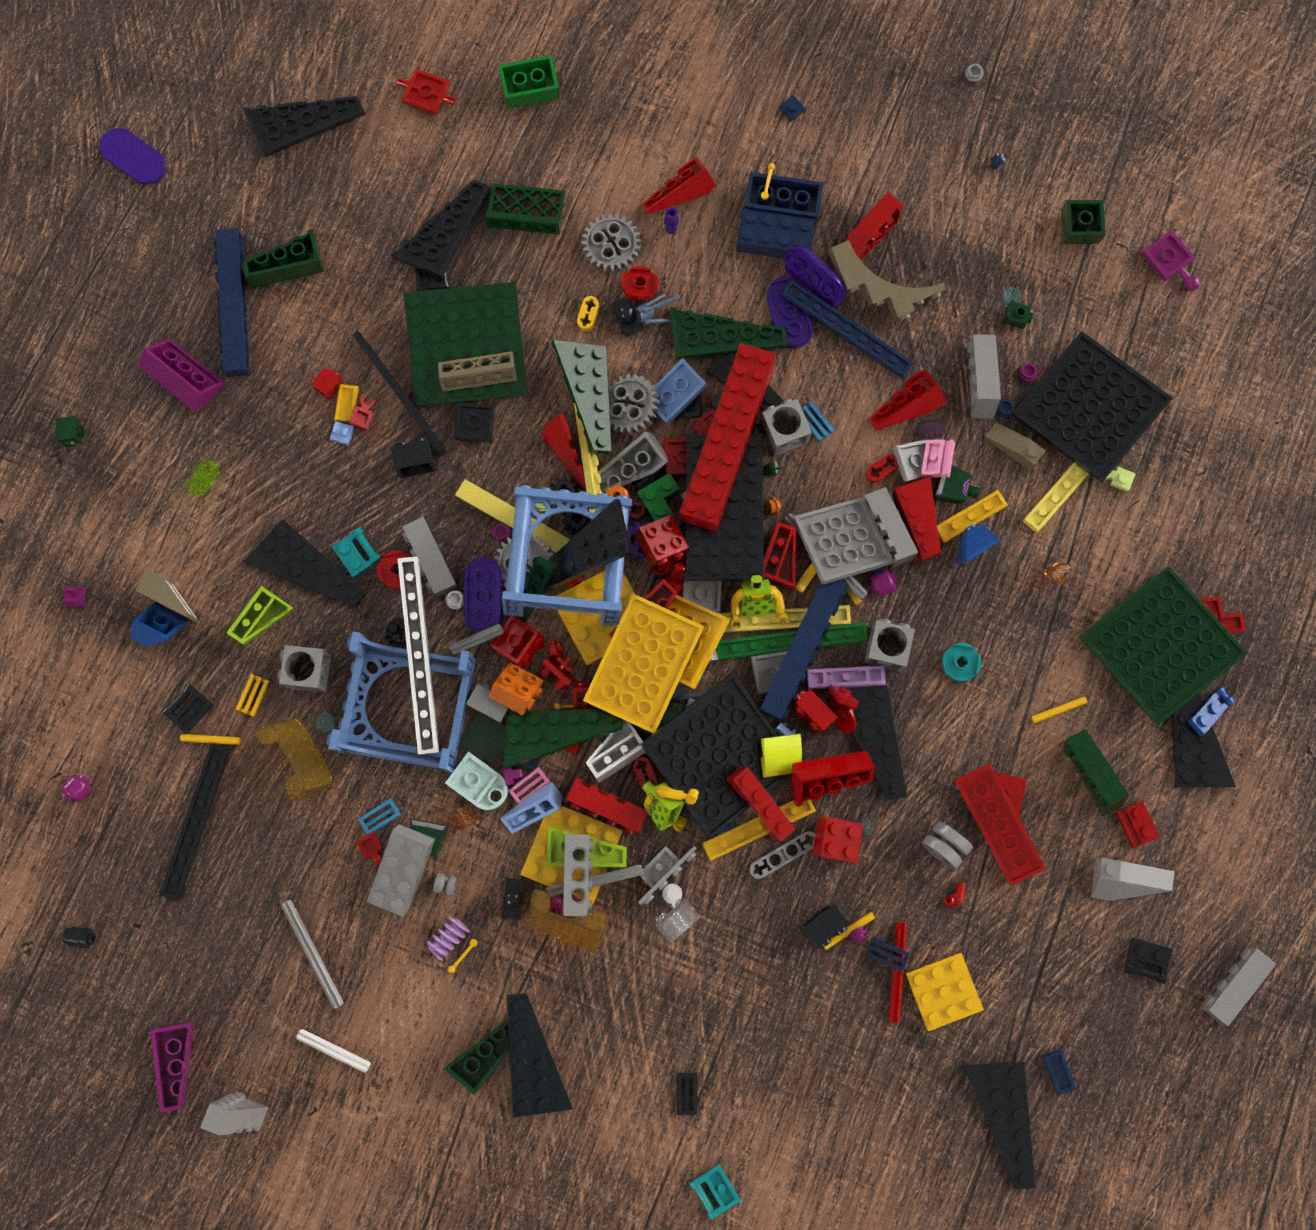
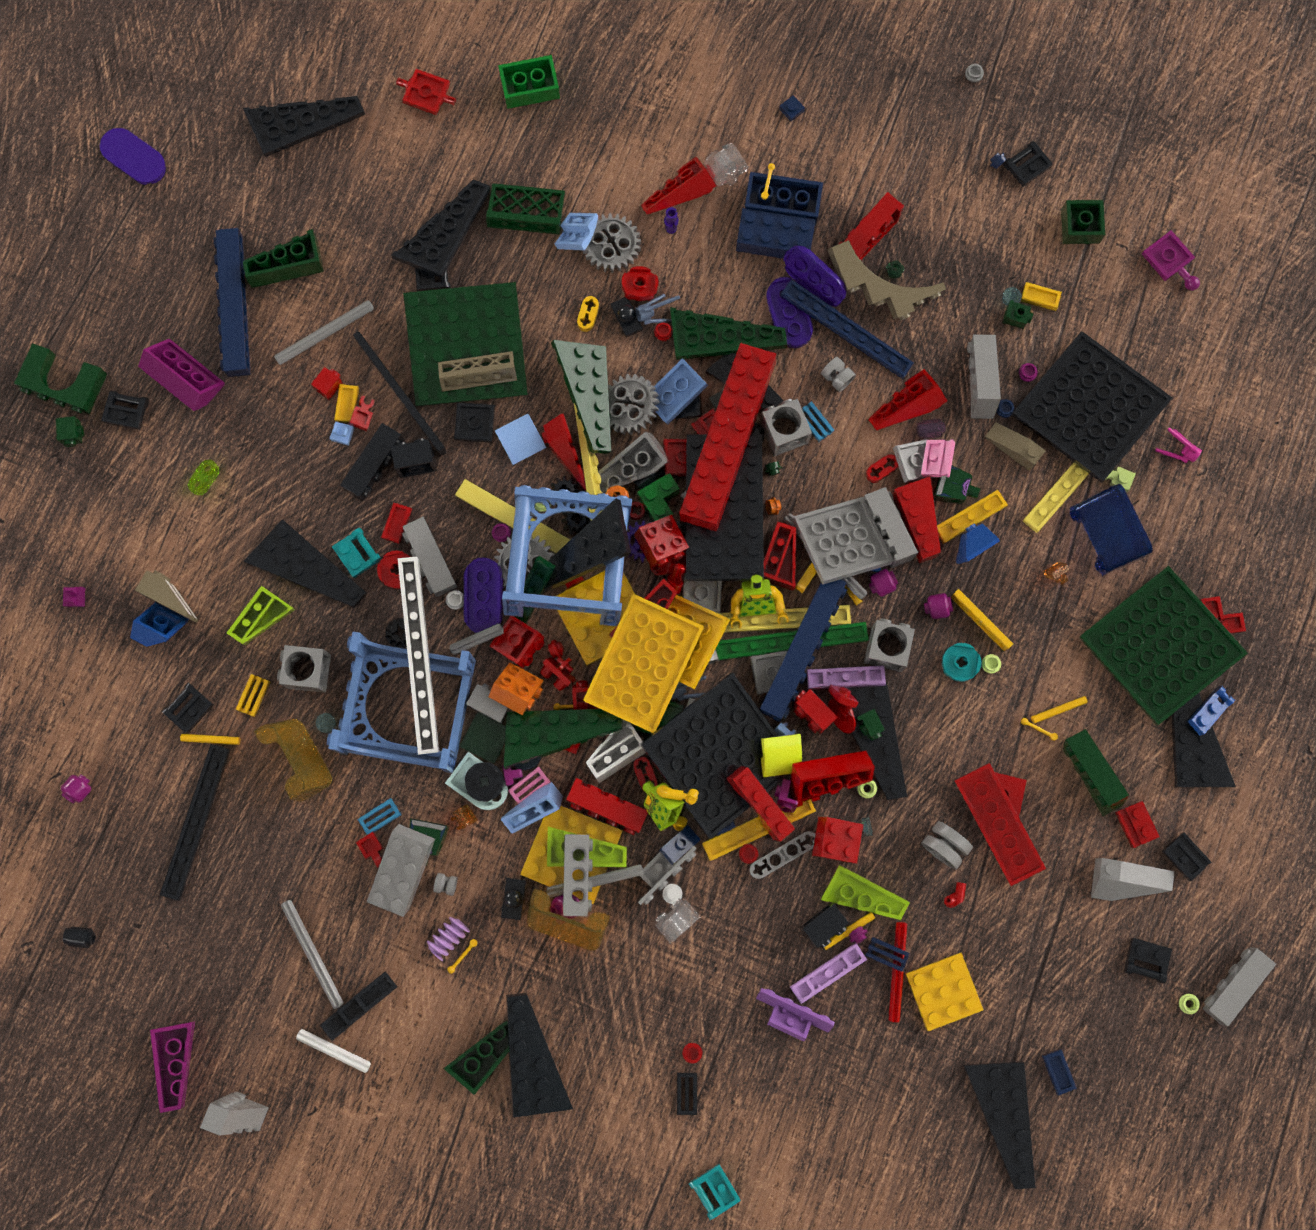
(79, 396): none -> dark green arch
(122, 415): none -> black plate
(324, 332): none -> light grey axle
(358, 1006): none -> black slope
(371, 462): none -> black brick
(397, 518): none -> red tile
(484, 770): none -> black plate
(520, 439): none -> light blue slope
(577, 231): none -> light blue slope
(663, 331): none -> red plate
(679, 844): none -> plate
(692, 1053): none -> red plate
(726, 165): none -> clear brick
(748, 853): none -> red plate
(785, 804): none -> magenta bracket
(792, 1017): none -> medium lavender bracket
(828, 973): none -> lavender plate
(844, 377): none -> light grey wheel
(855, 891): none -> lime wing
(870, 725): none -> dark green brick
(873, 789): none -> yellowish green plate
(891, 272): none -> clear green plate
(938, 606): none -> magenta head
(981, 620): none -> yellow tile
(991, 663): none -> yellowish green plate
(1031, 168): none -> black plate
(1041, 296): none -> yellow tile
(1053, 736): none -> yellow hinge
(1112, 529): none -> clear blue windscreen
(1186, 856): none -> black plate
(1190, 451): none -> dark pink plant
(1194, 1003): none -> yellowish green plate

